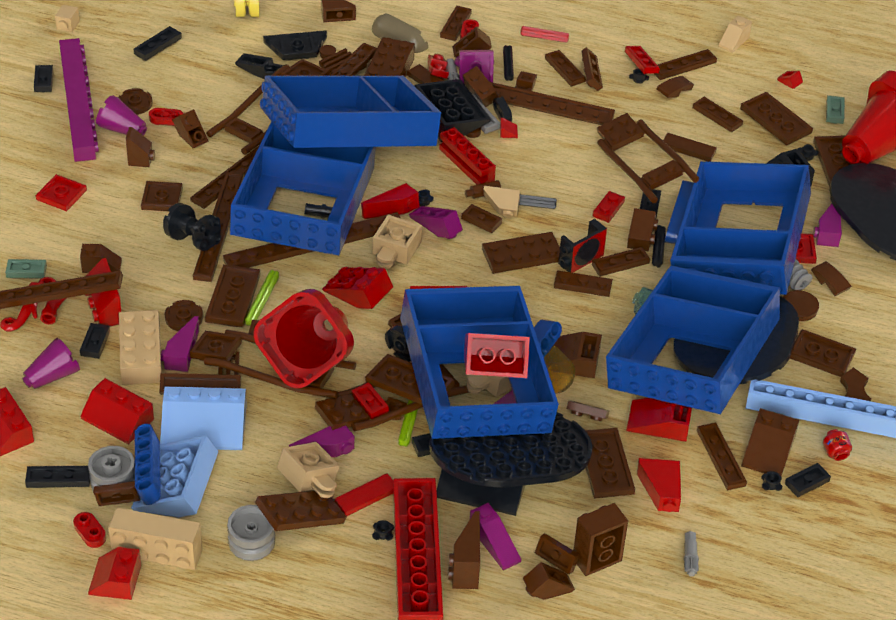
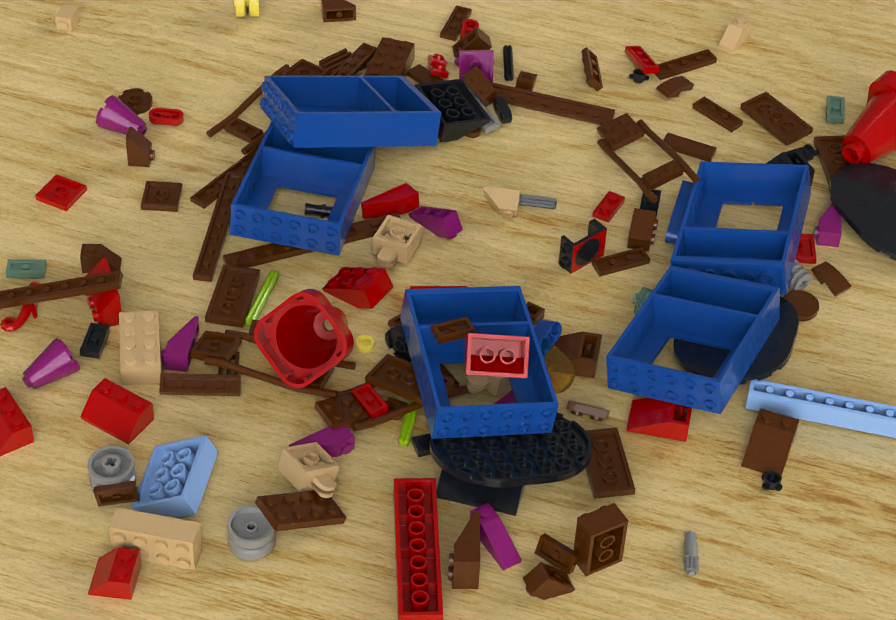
(43, 78): black plate -> none
(49, 313): red plant -> none
(57, 476): black plate -> none
(78, 100): magenta brick -> none
(86, 526): red plate -> none
(147, 464): blue beam -> none
(157, 43): black plate -> none
(181, 313): reddish brown tile -> none
(183, 222): black piece -> none
(190, 129): reddish brown slope -> none
(204, 411): light blue slope -> none
(257, 65): black slope -> none
(296, 44): black wing -> none
(326, 51): reddish brown tile -> none
(364, 343): none -> light yellow tile
(365, 494): red tile -> none
(383, 530): black plate -> none
(394, 28): dark tan brick -> none
(425, 197): black plate -> none
(451, 68): light grey piece -> none
(454, 332): none -> reddish brown tile
(467, 157): red brick -> none
(478, 190): reddish brown cylinder -> none
(481, 218): reddish brown plate -> none
(508, 129): red slope -> none
(521, 252): reddish brown plate -> none
(535, 311): none -> reddish brown slope
(545, 34): axle -> none
(565, 68): reddish brown tile -> none
(583, 283): reddish brown plate -> none
(658, 247): black axle -> none
(661, 482): red slope -> none
(721, 456): reddish brown tile -> none
(791, 79): red slope -> none
(807, 480): black plate -> none
(822, 353): reddish brown tile -> none
(837, 445): red head -> none
(854, 384): reddish brown tile -> none

